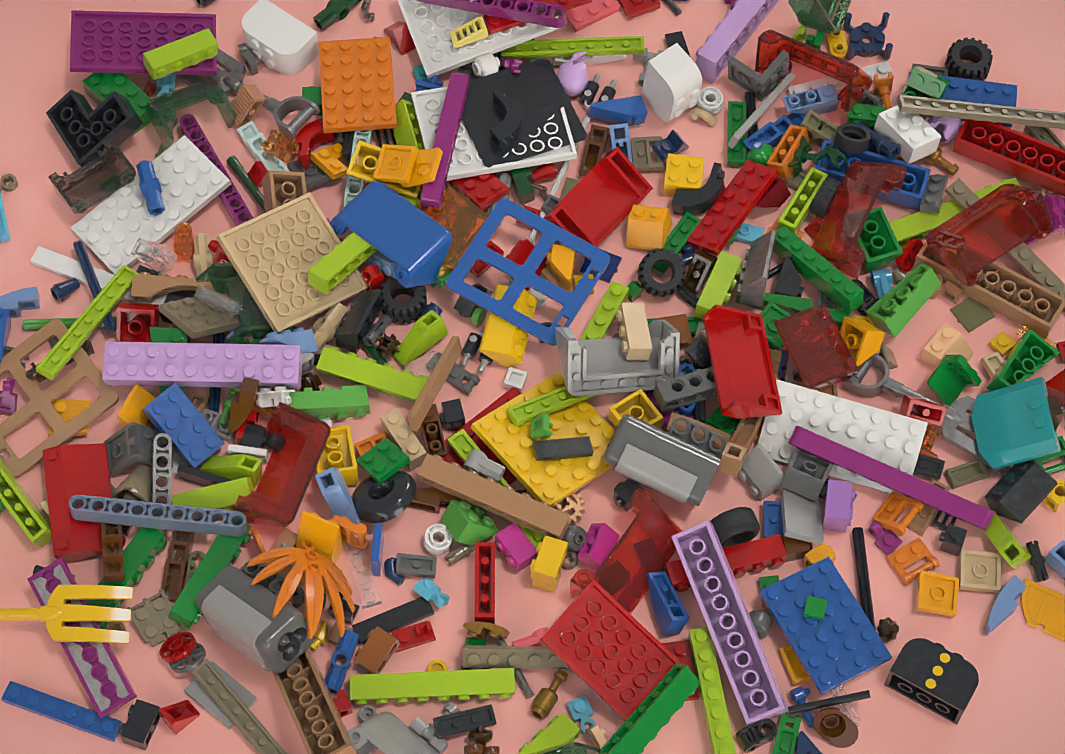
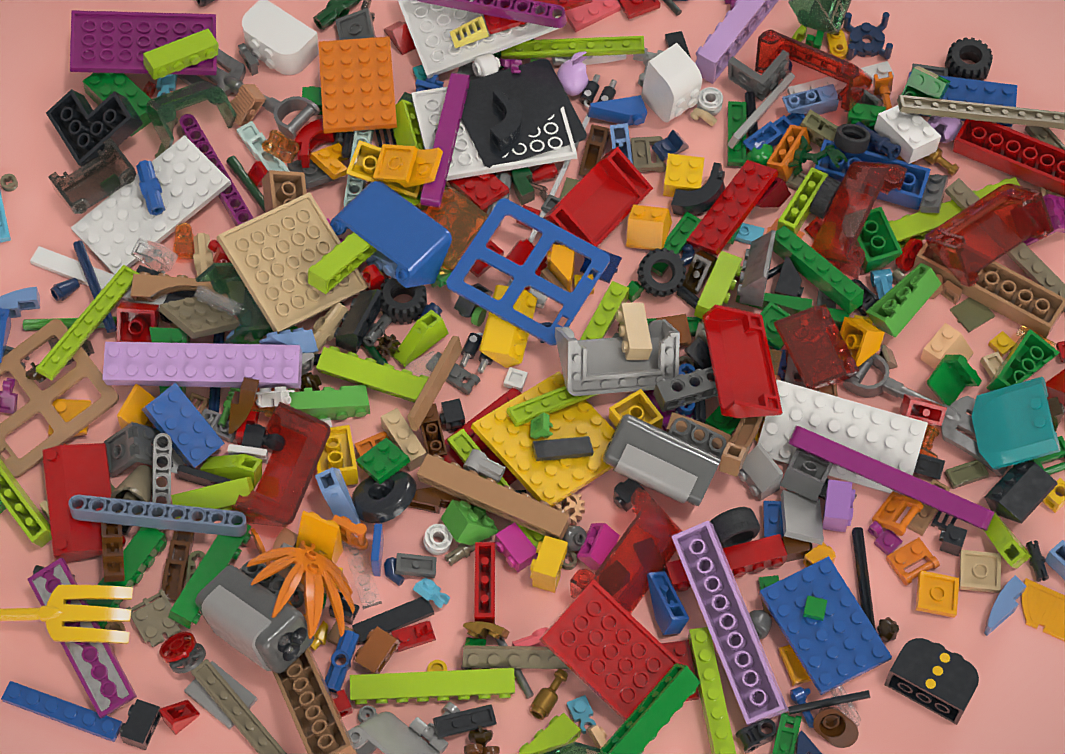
(356, 25): none -> dark grey plate

